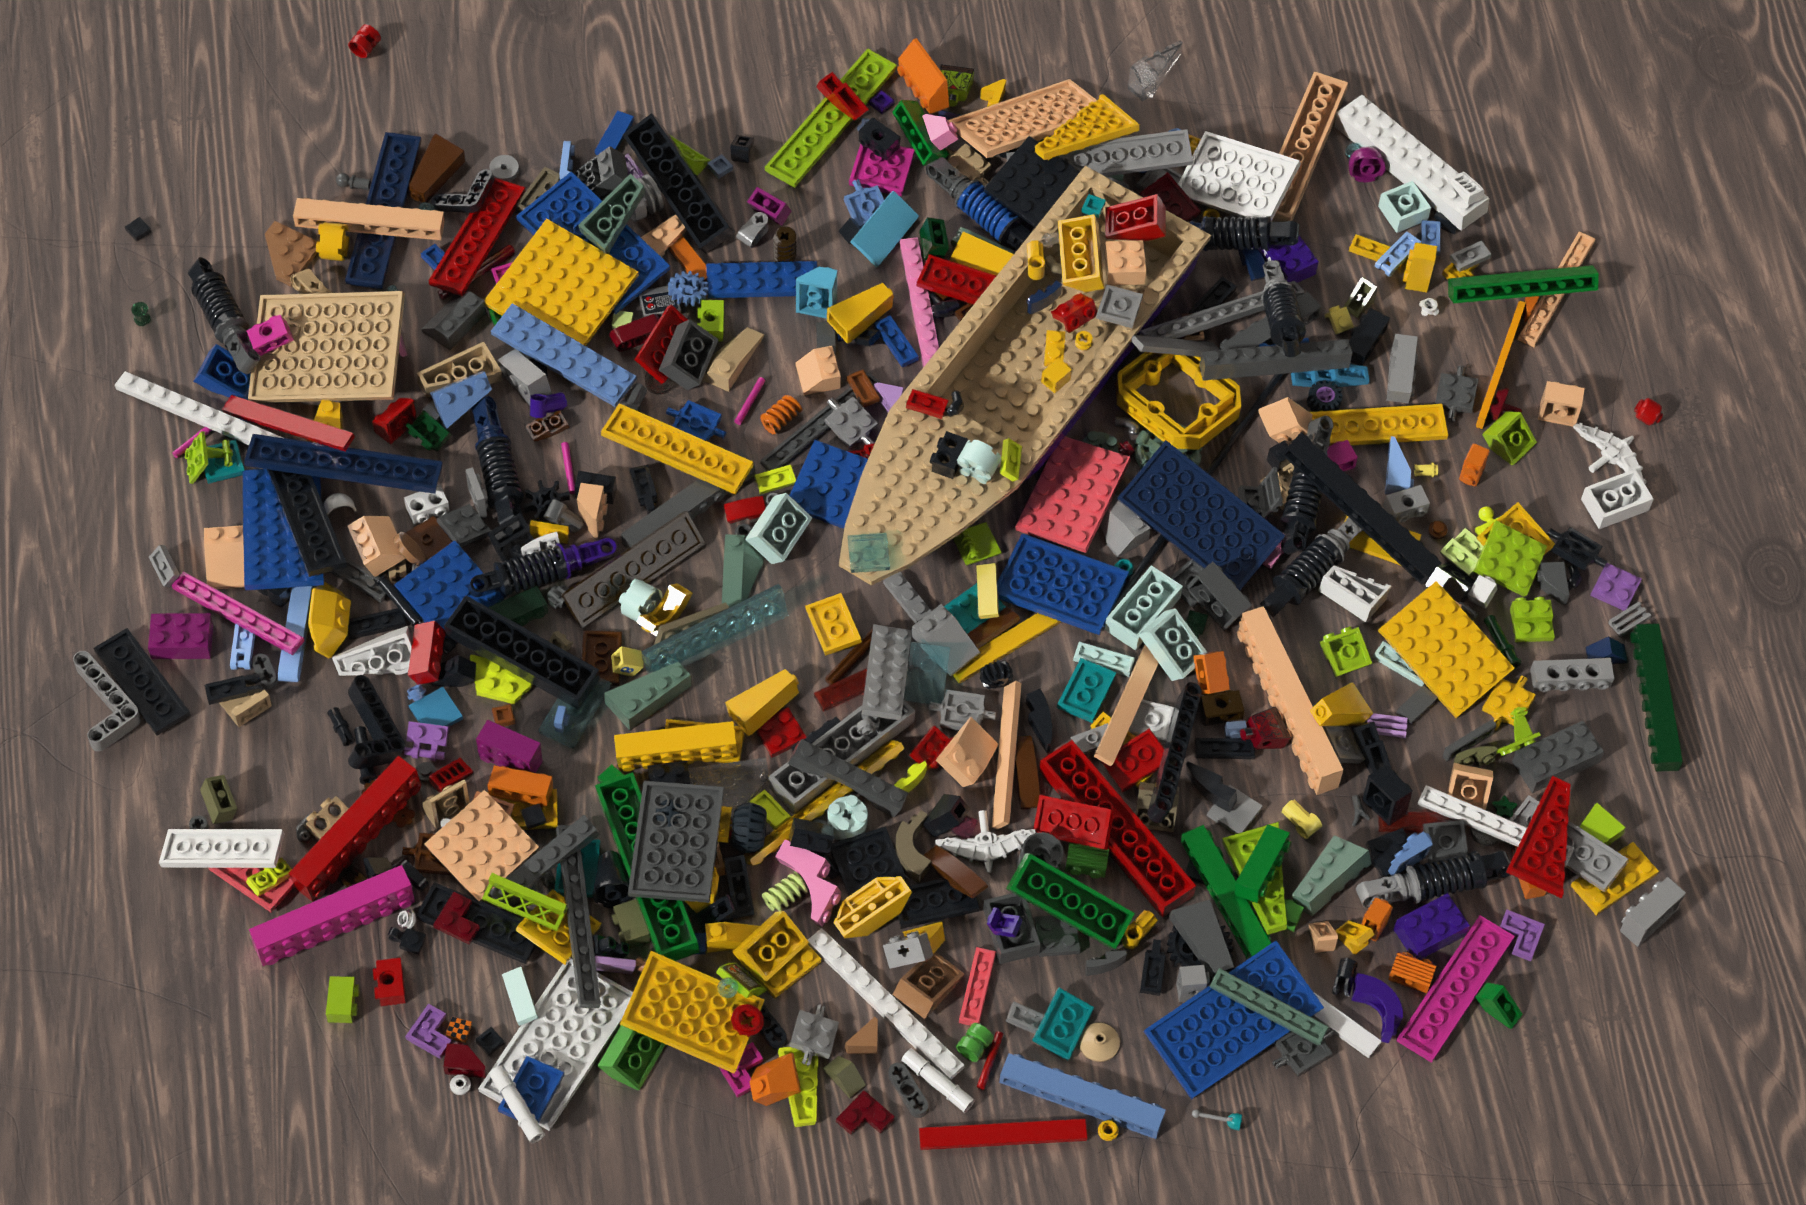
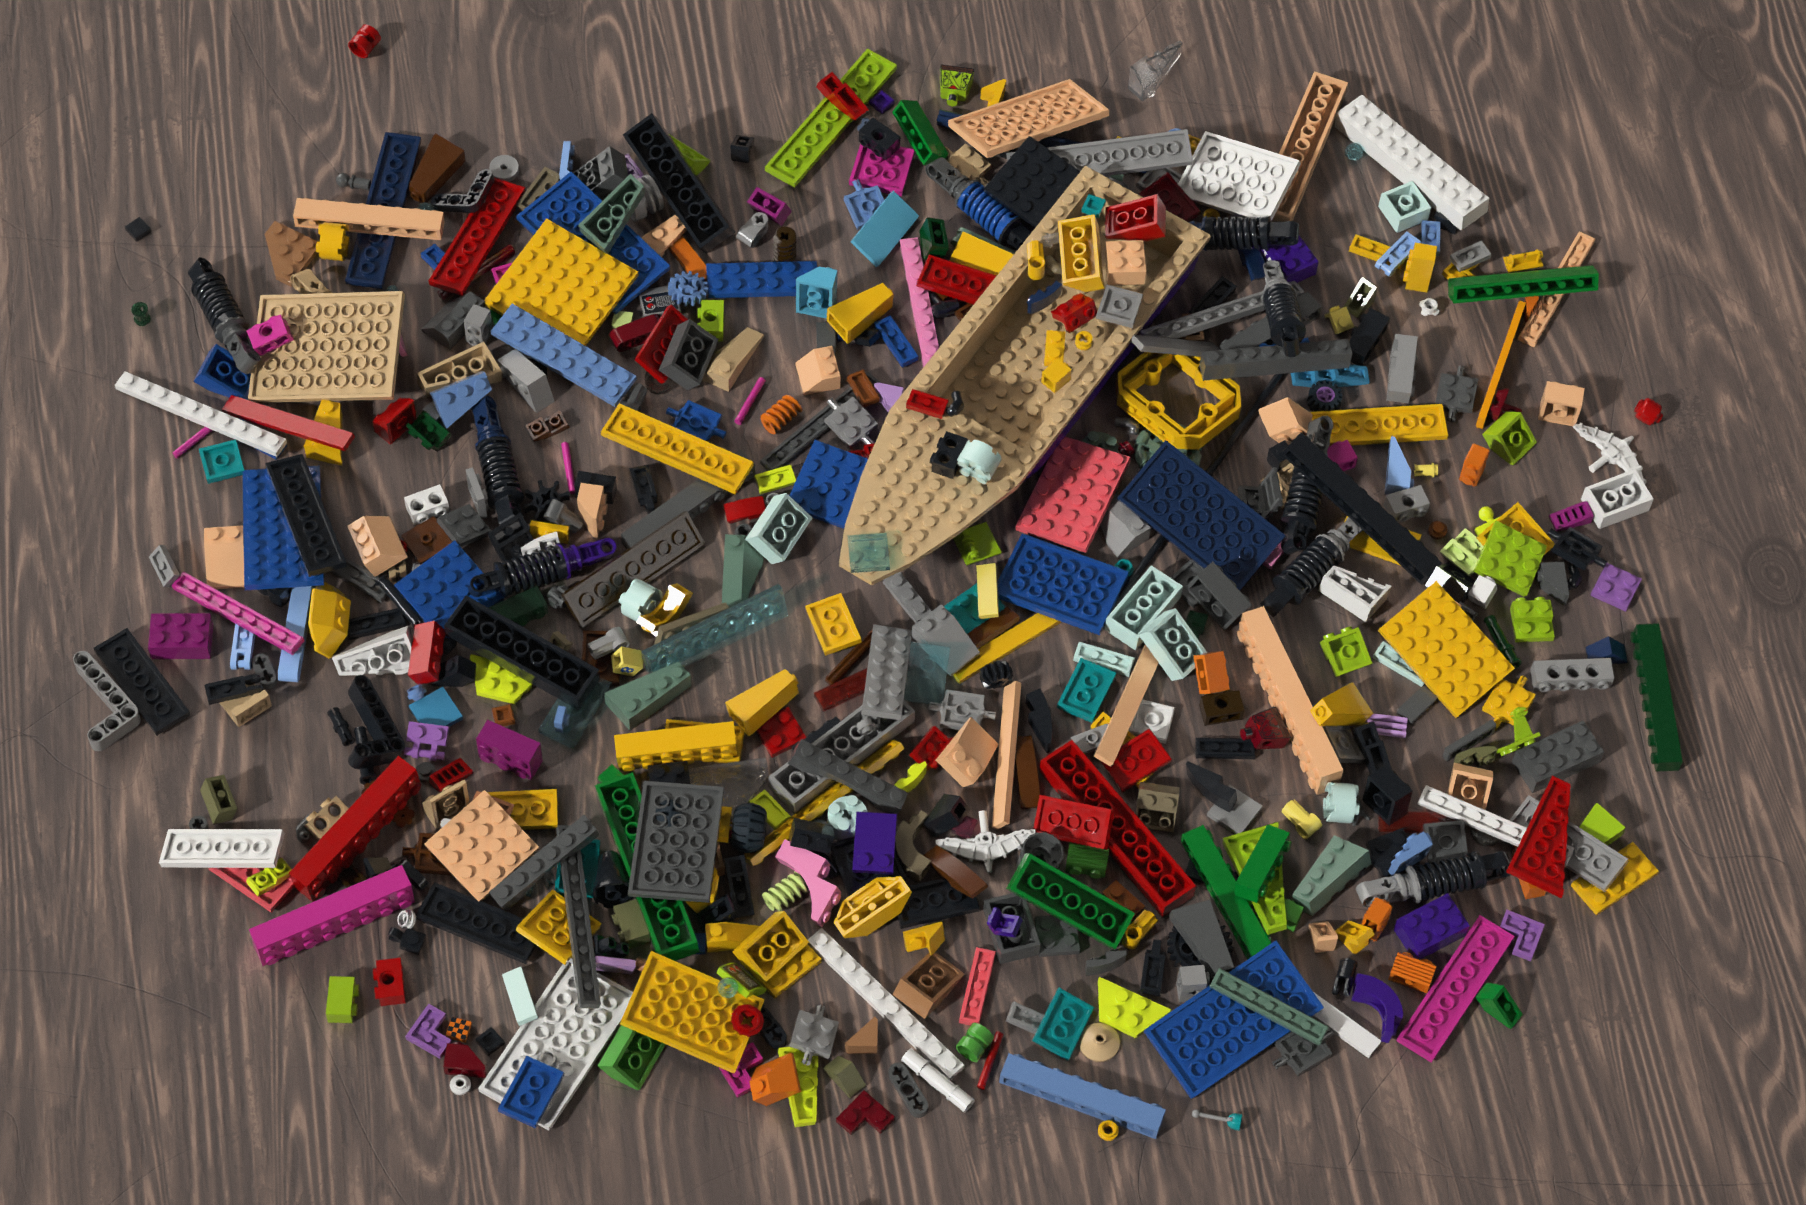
(198, 455): lime plate -> none
(338, 500): white helmet -> none
(352, 465): dark blue plate -> none
(409, 549): medium nougat tile -> none
(452, 922): dark red plate -> none
(478, 325): none -> light grey brick
(517, 1104): white piece -> none
(520, 785): orange brick -> none
(526, 894): lime fence -> none
(533, 816): black tile -> none
(543, 404): dark purple piece -> none
(609, 643): none -> light grey piece
(614, 134): blue tile -> none
(720, 166): sand blue plate -> none
(849, 230): black tile -> none
(874, 843): none -> dark purple slope
(898, 954): light grey brick -> none
(923, 77): orange slope -> none
(940, 130): bright pink slope -> none
(1002, 1134): red tile -> none
(1010, 459): neon yellow plate -> none
(1093, 125): yellow wing -> none
(1123, 897): none -> dark orange plate
(1126, 1009): none -> neon yellow wing
(1174, 752): black beam -> none
(1232, 729): sand blue plate -> none
(1340, 802): none -> light aqua brick
(1366, 164): magenta cylinder -> none
(1467, 196): white slope -> none
(1510, 806): dark green plate -> none
(1523, 261): none -> yellow hinge
(1578, 509): none -> magenta slope
(1641, 611): light grey tile -> none
(1652, 911): light grey brick -> none

